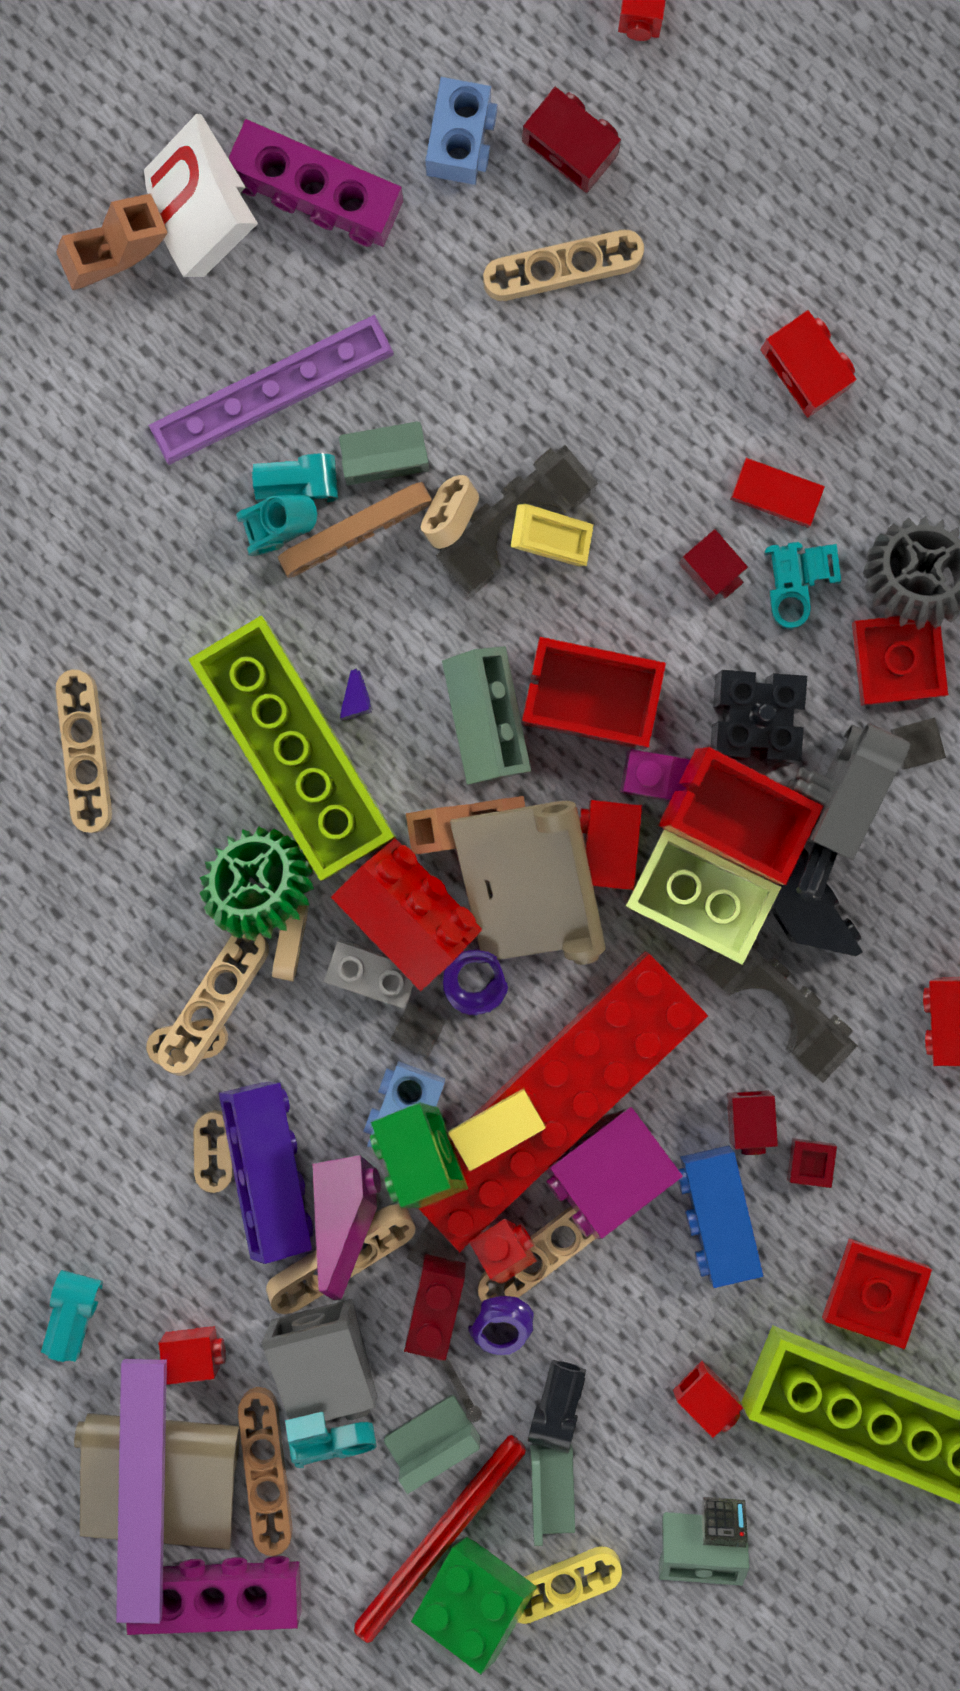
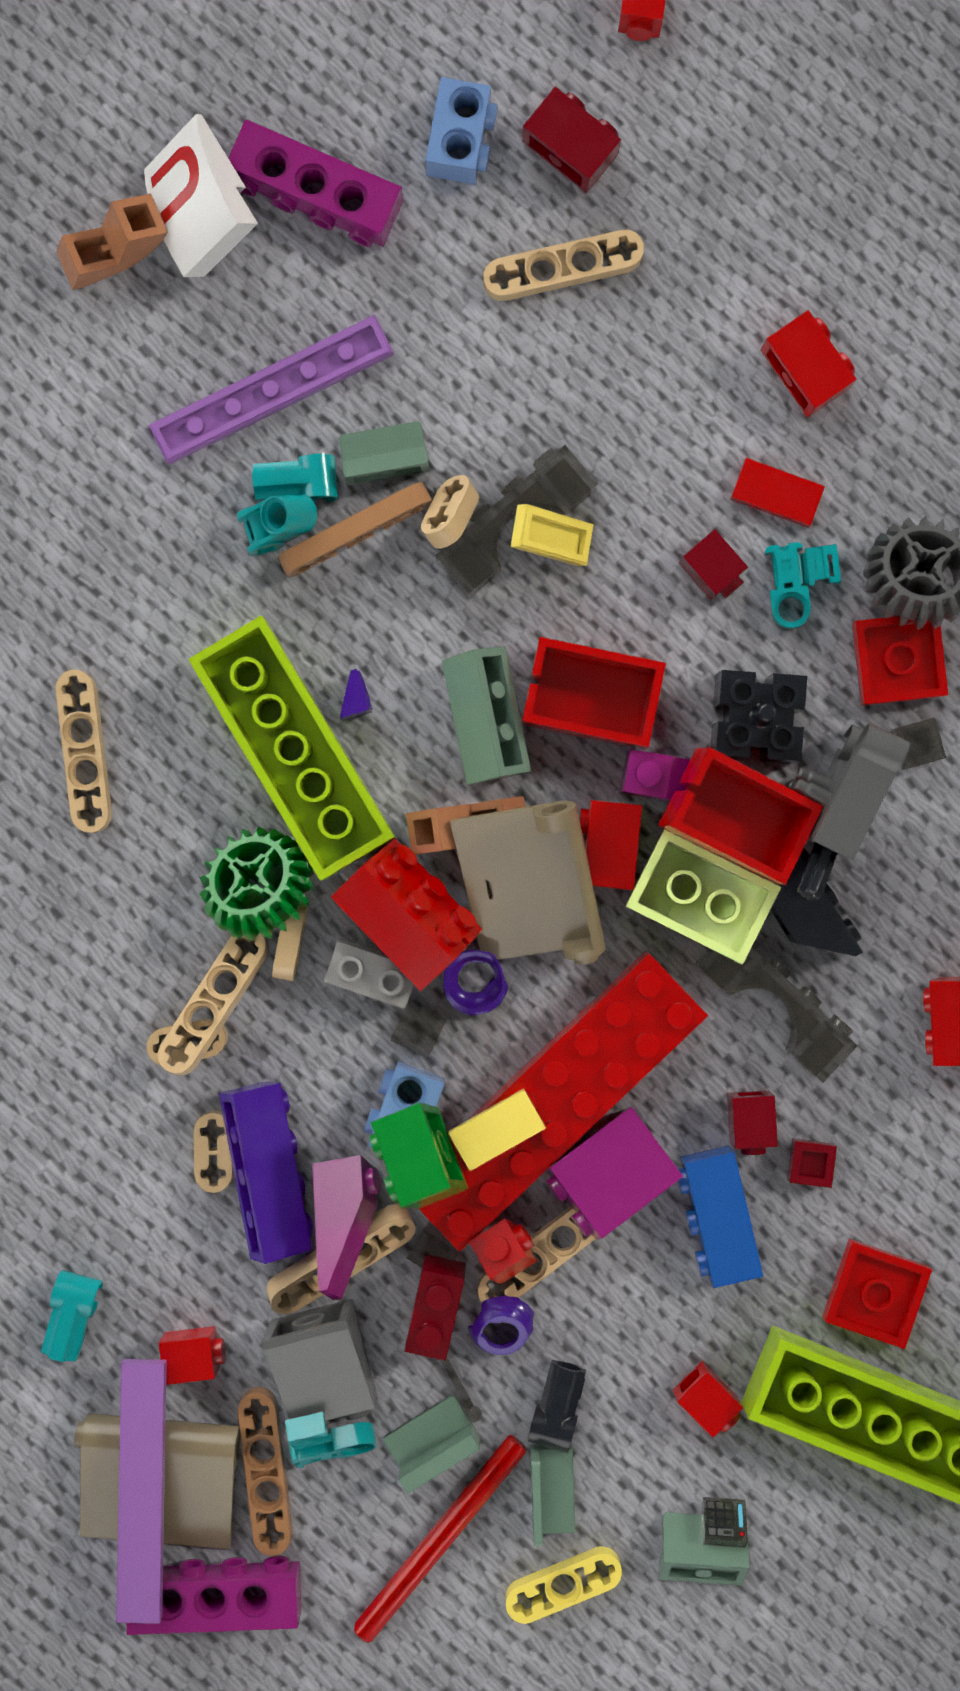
(473, 1604): green brick -> none

